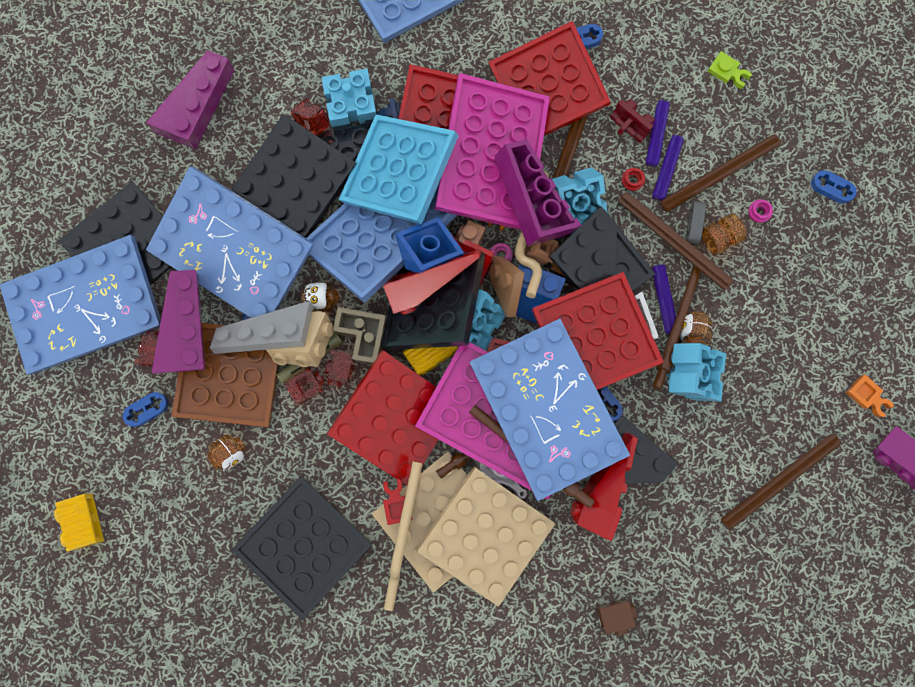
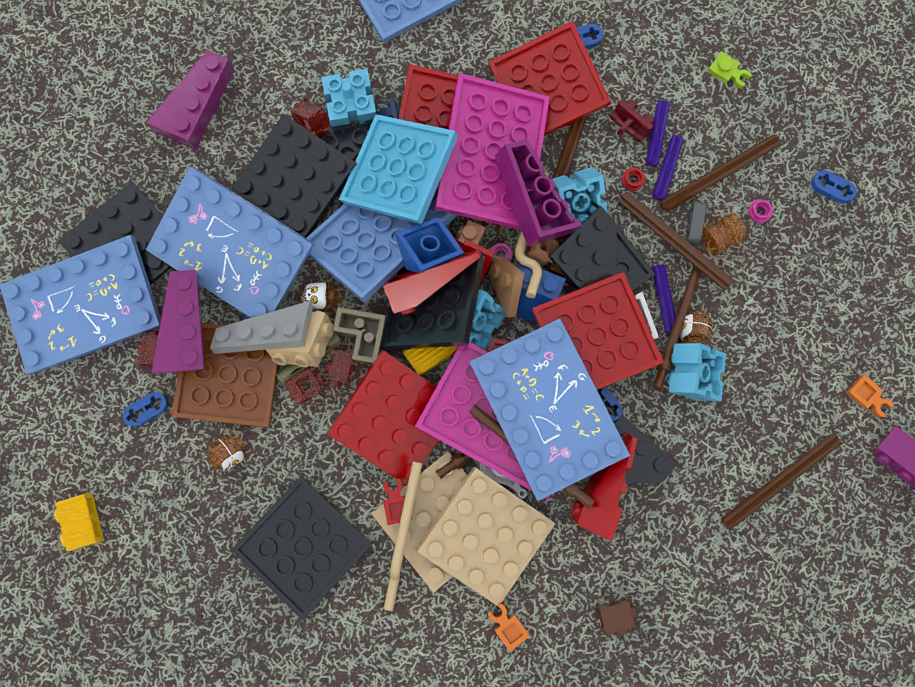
(509, 629): none -> orange plate

